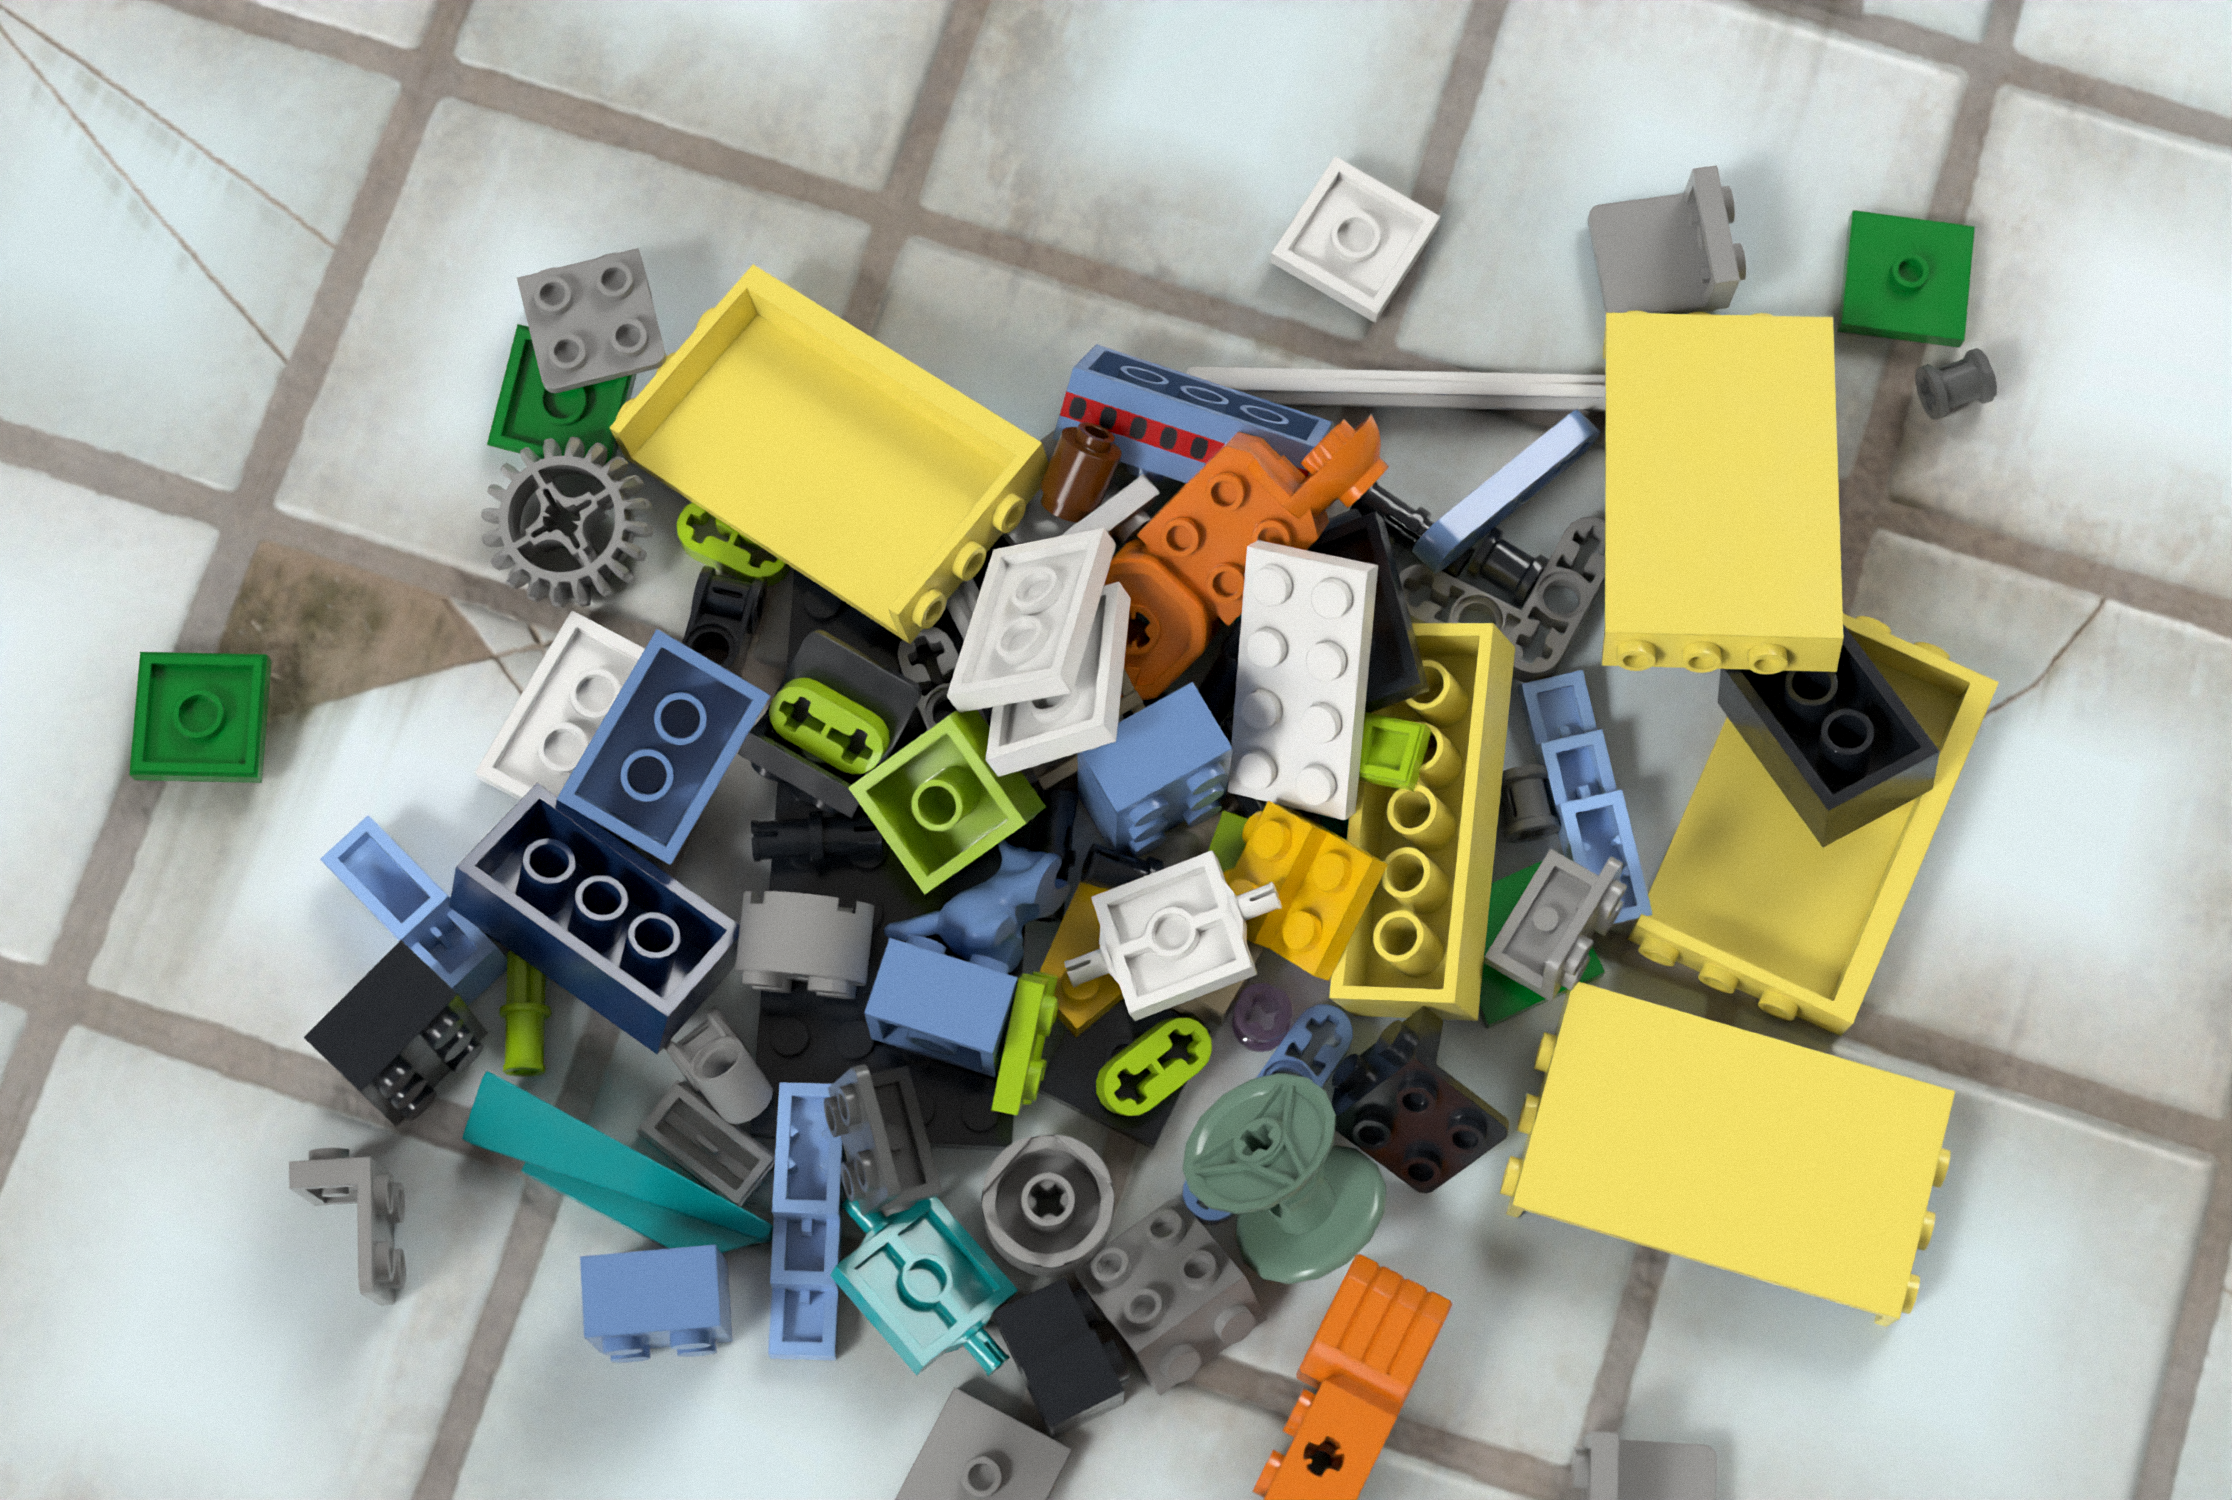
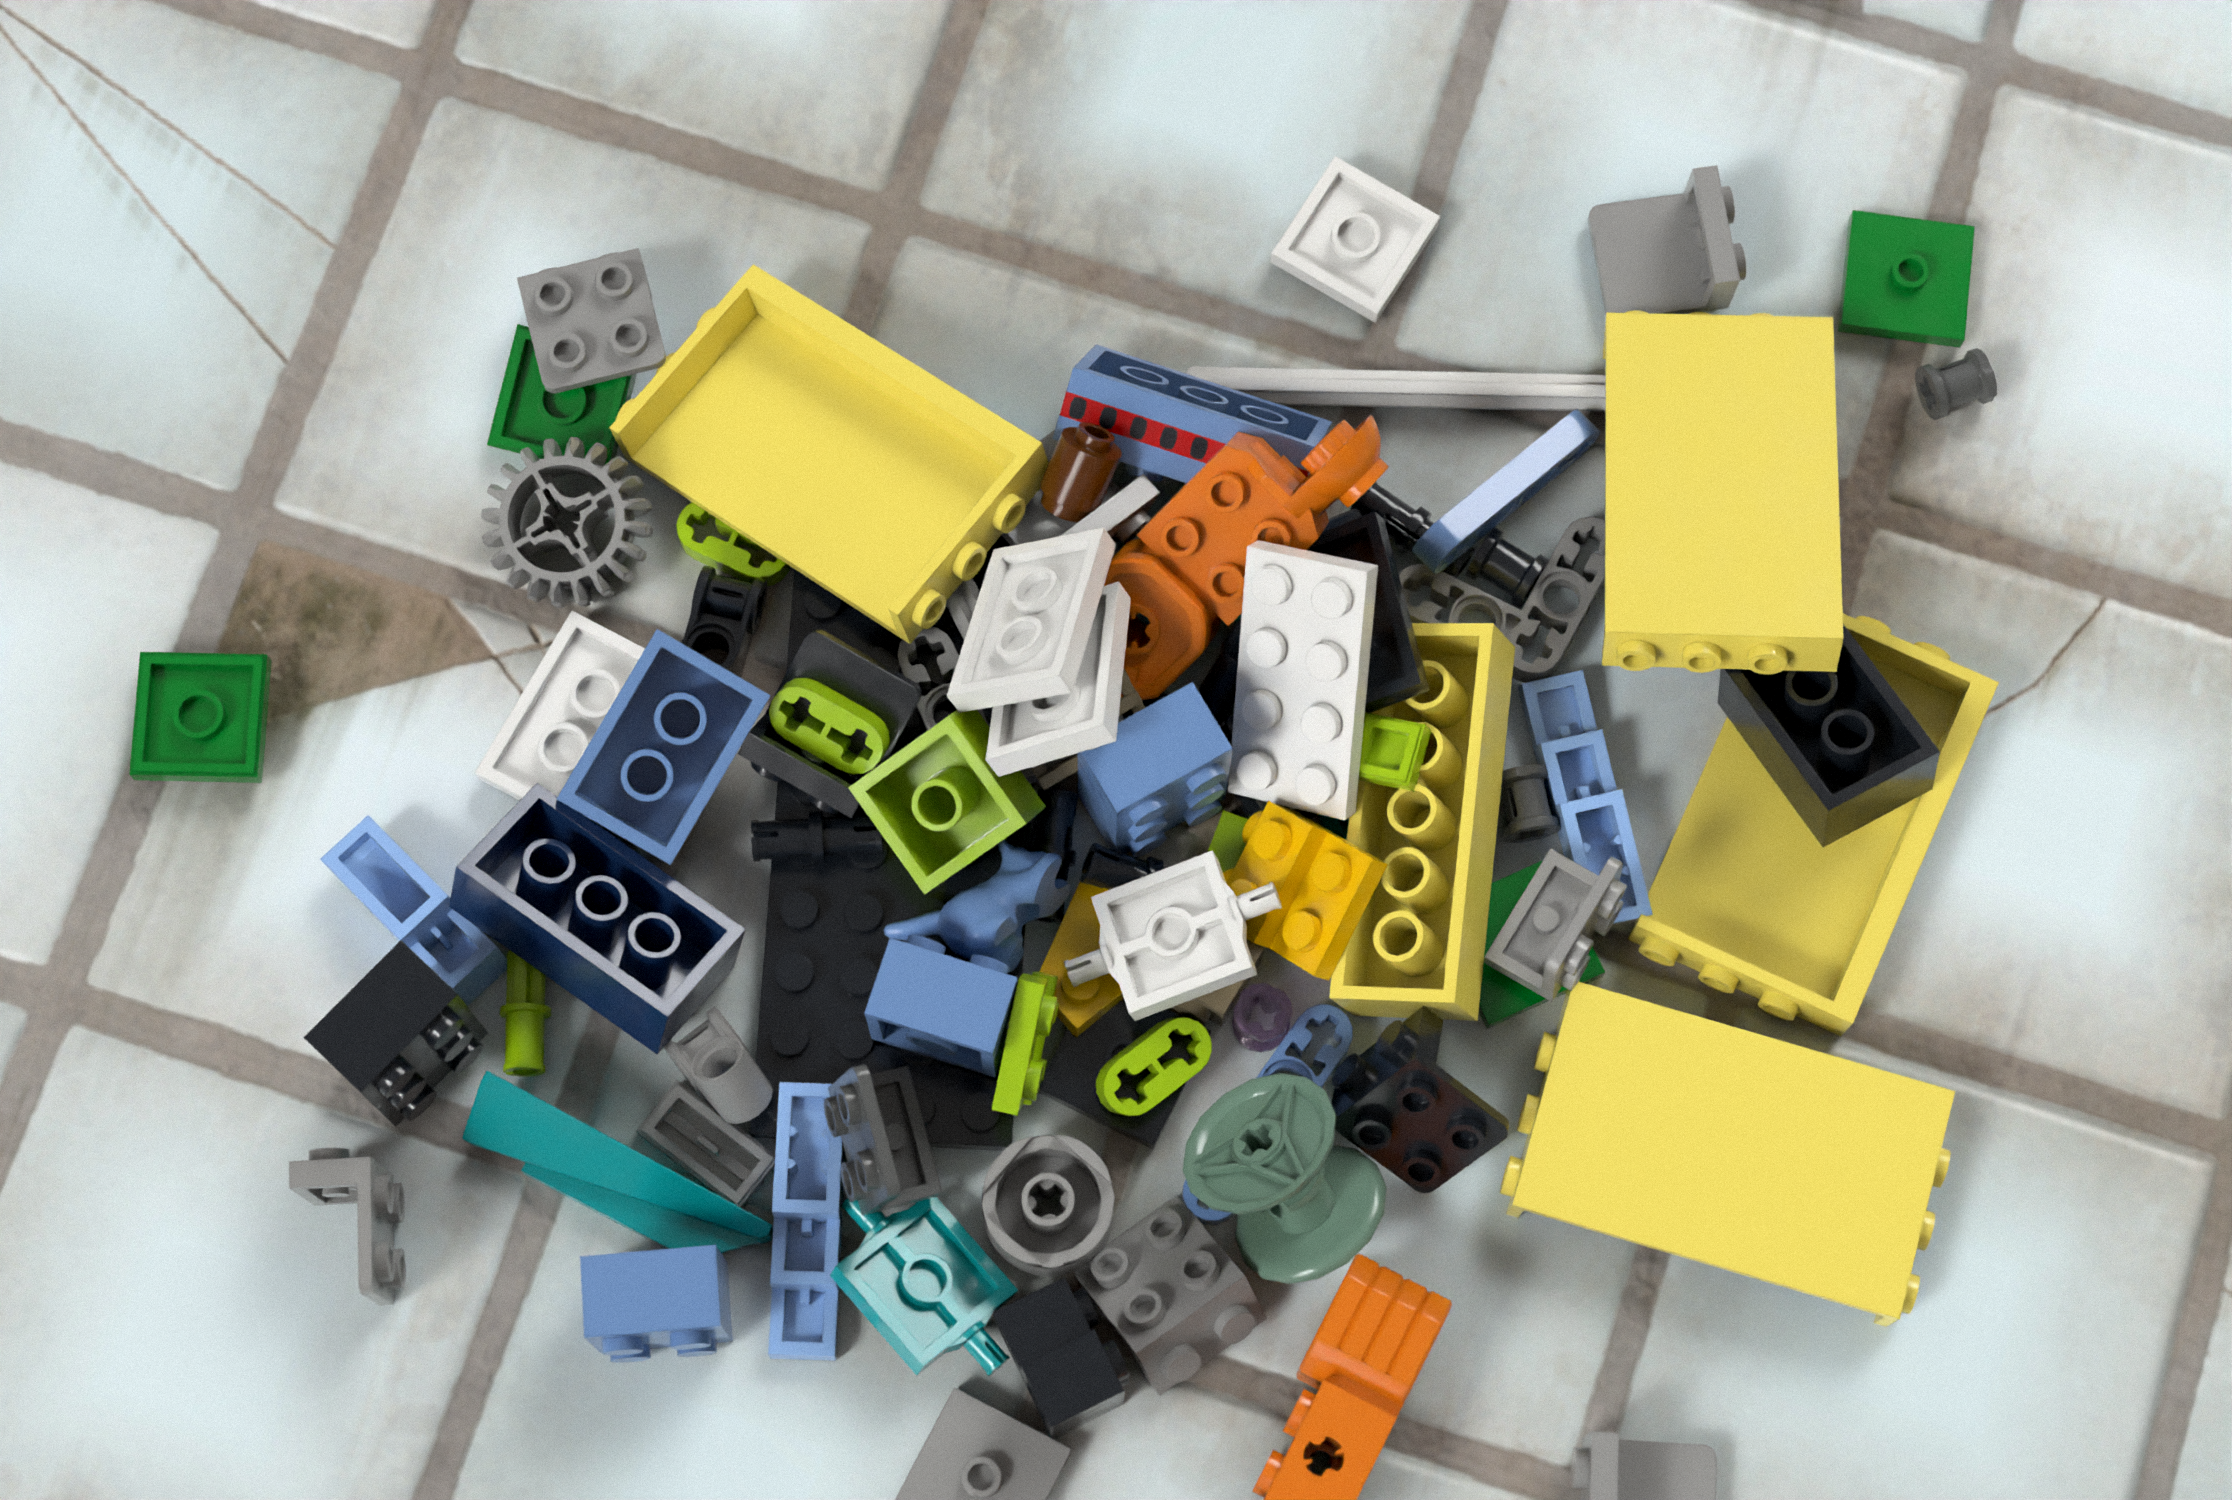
(803, 941): light grey brick -> none

